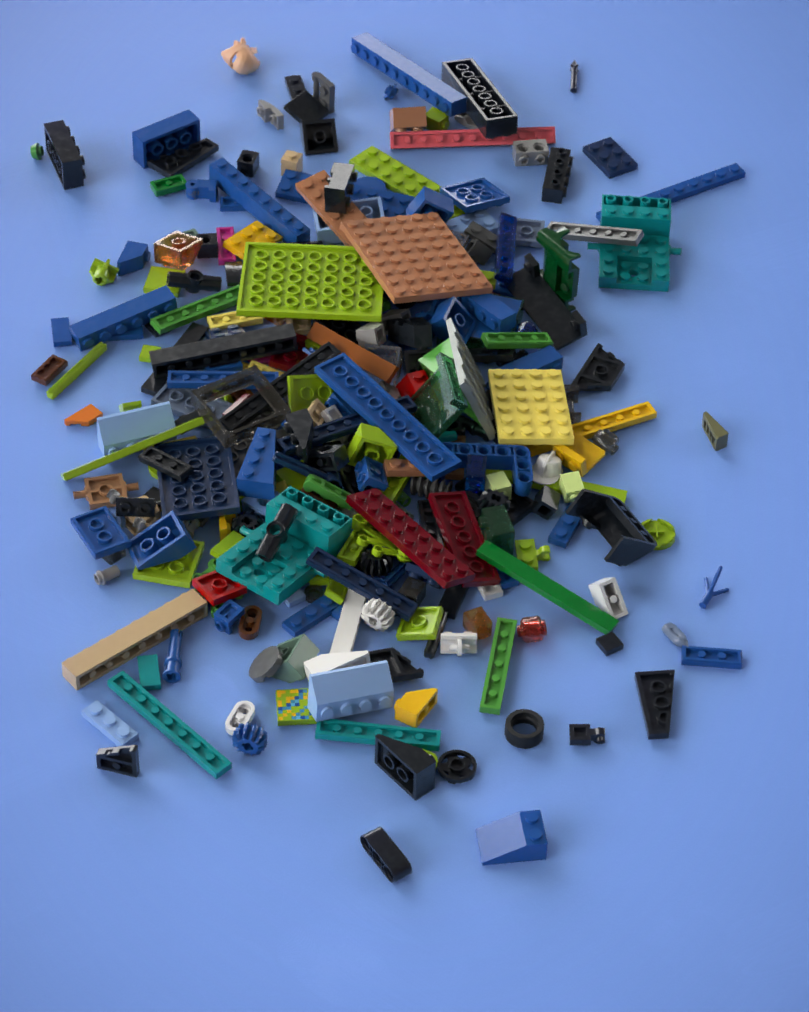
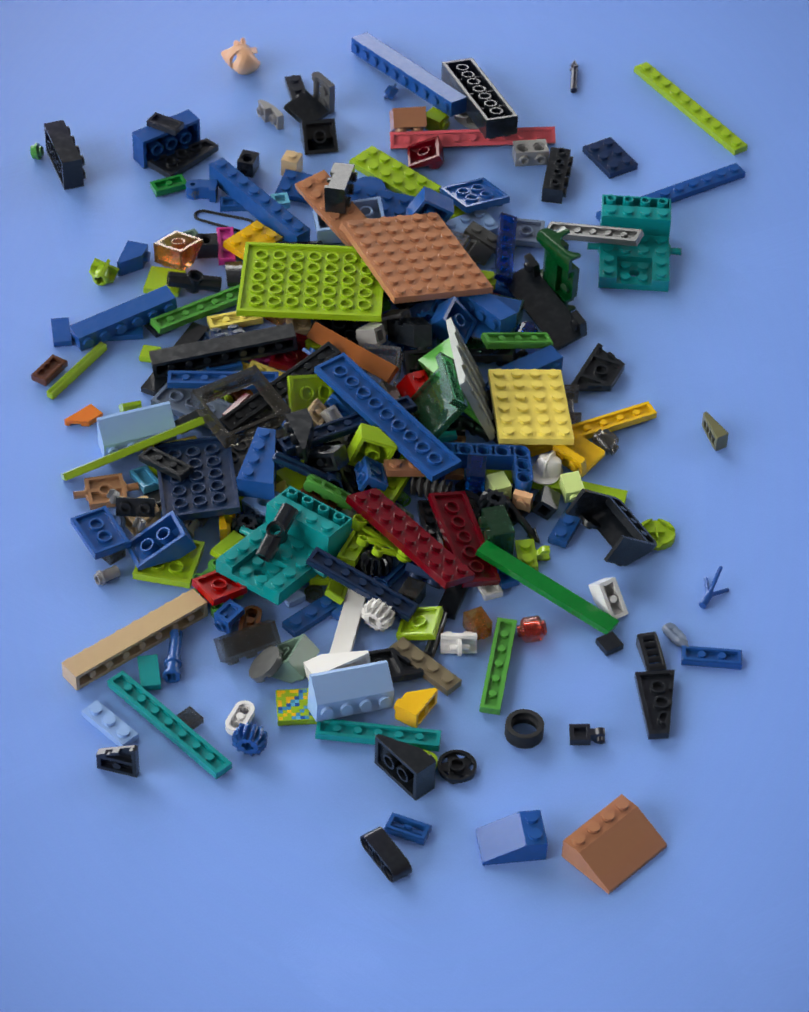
(146, 479): none -> dark azure tile
(165, 124): none -> black tile
(191, 717): none -> clear smoke tile
(222, 214): none -> black piece
(247, 641): none -> clear smoke brick
(282, 199): none -> medium azure tile
(406, 831): none -> blue tile
(426, 154): none -> dark red slope
(433, 671): none -> dark tan plate
(522, 500): none -> light nougat plate
(532, 533): none -> black piece
(613, 844): none -> nougat slope
(647, 641): none -> black slope
(690, 108): none -> lime plate

